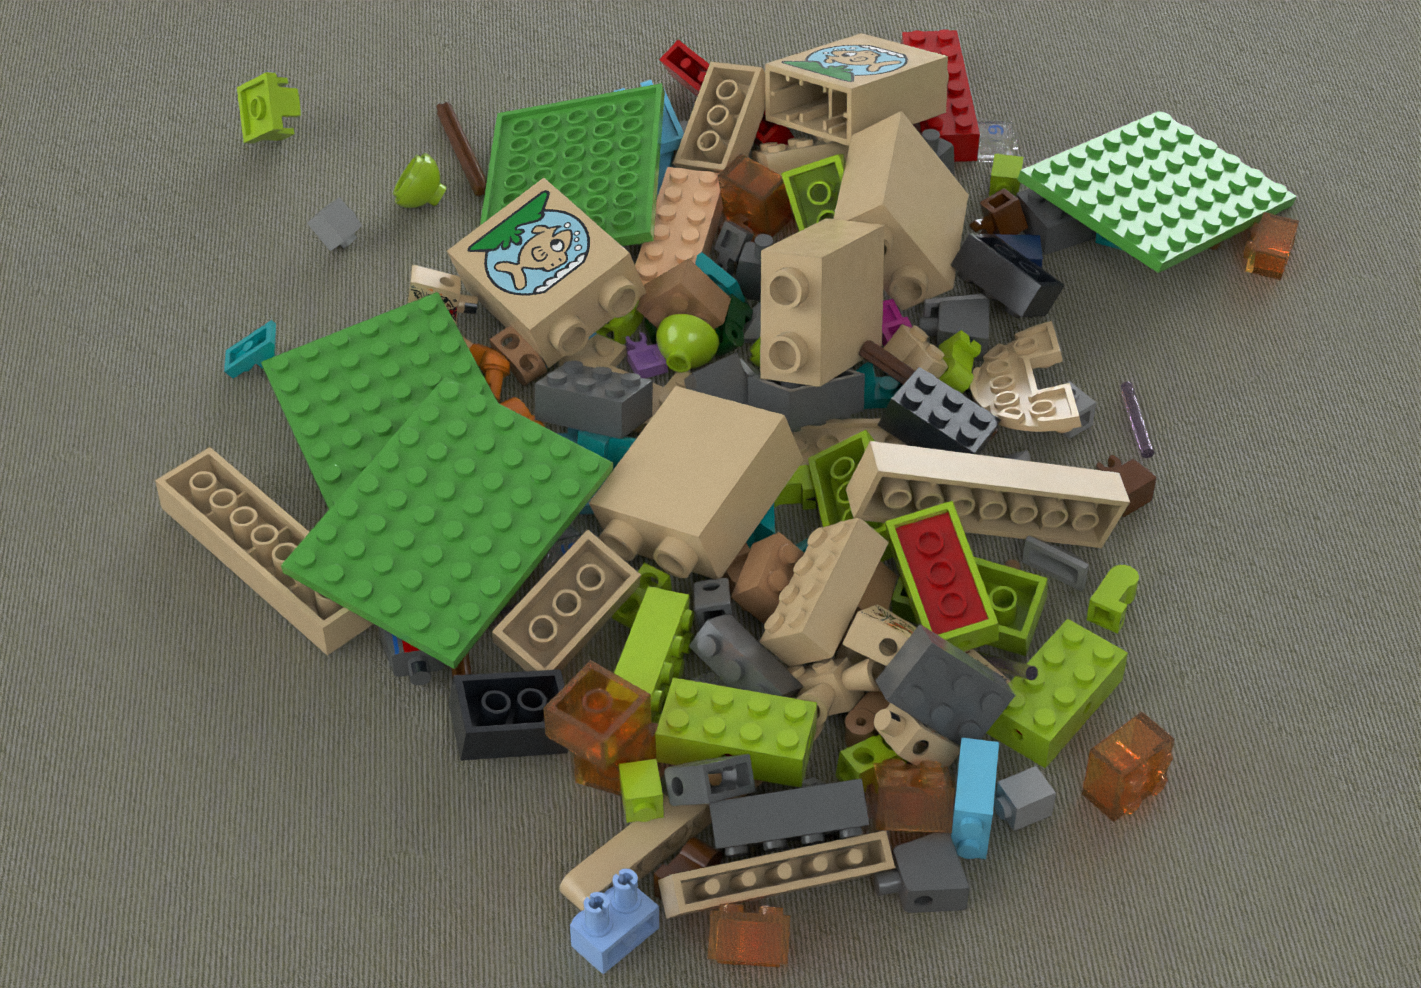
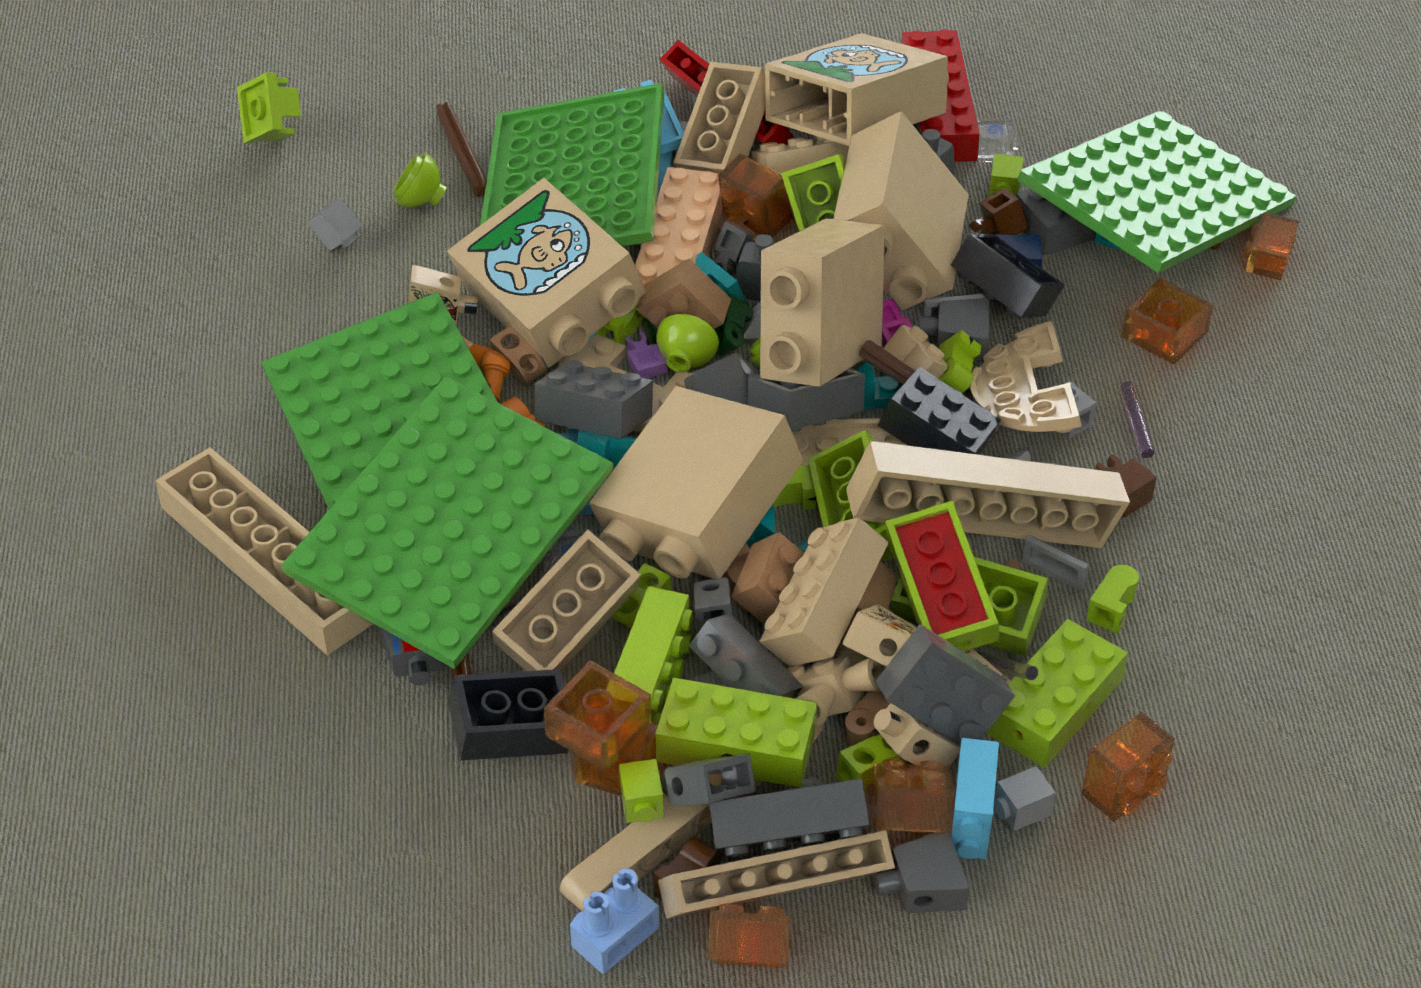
(251, 350): teal slope -> none
(1167, 320): none -> clear orange brick

